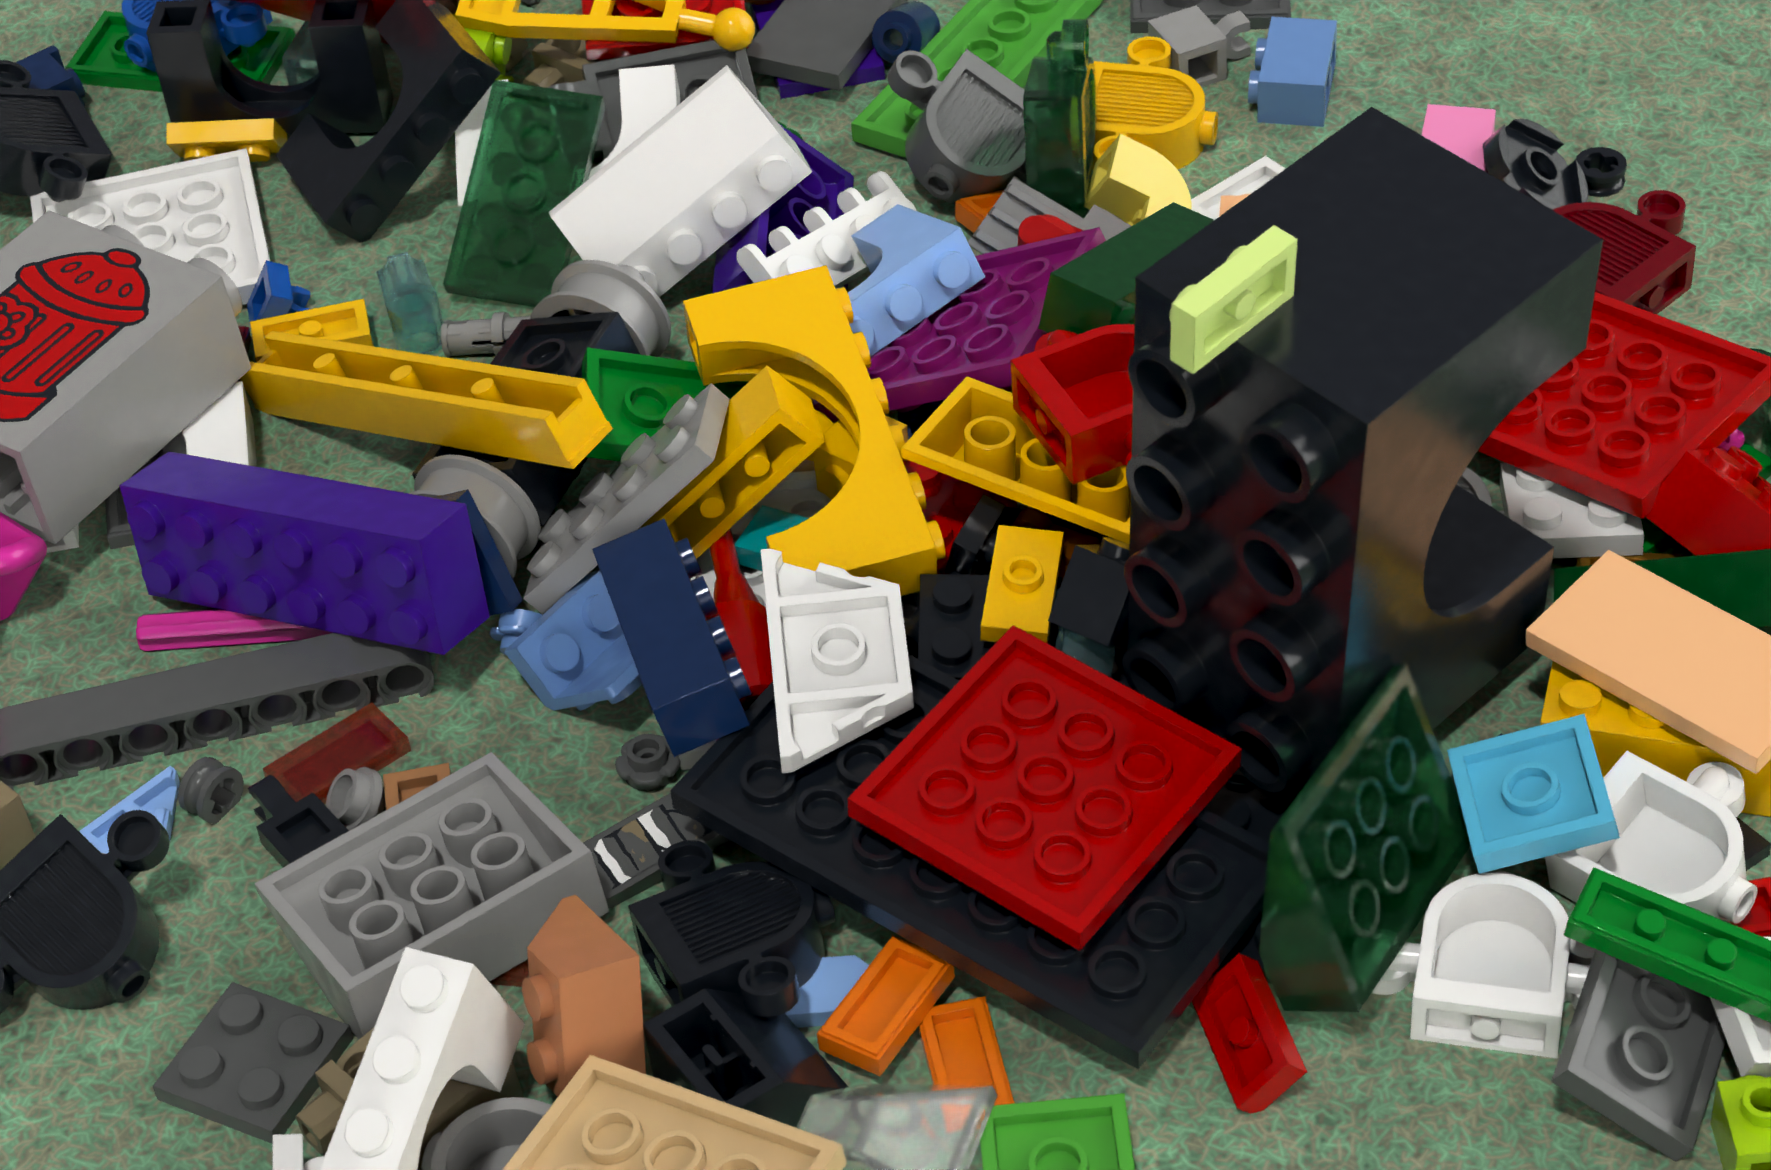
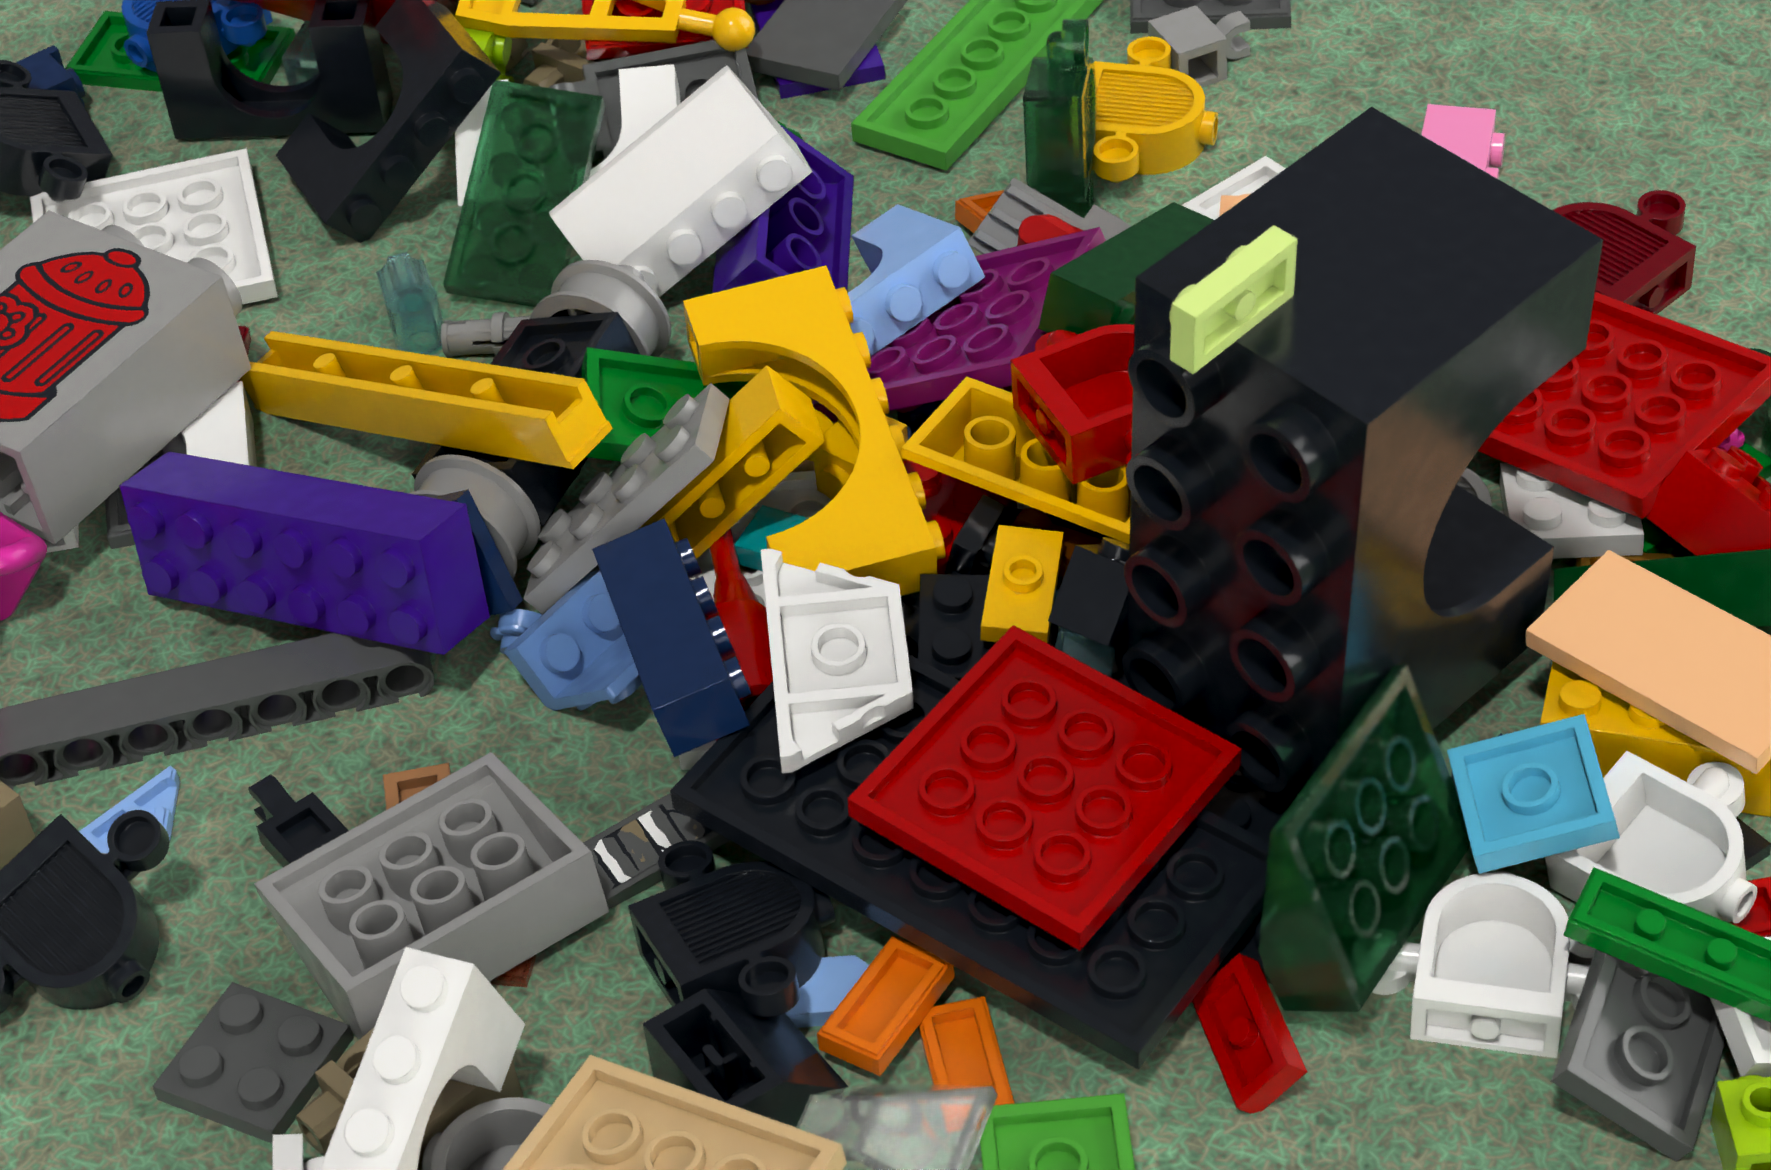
(210, 789): dark grey bush -> none
(211, 138): yellow plate -> none
(214, 629): dark pink axle -> none
(274, 294): blue tile -> none
(335, 322): yellow plate -> none
(355, 742): clear red tile -> none
(356, 796): light grey plate -> none
(581, 996): nougat slope -> none
(644, 772): dark grey plate -> none
(828, 240): white hinge -> none
(904, 29): dark blue brick -> none
(968, 127): dark grey piece -> none
(1135, 182): light yellow brick -> none
(1294, 71): medium blue brick -> none
(1528, 160): black plate -> none
(1603, 170): black bush -> none

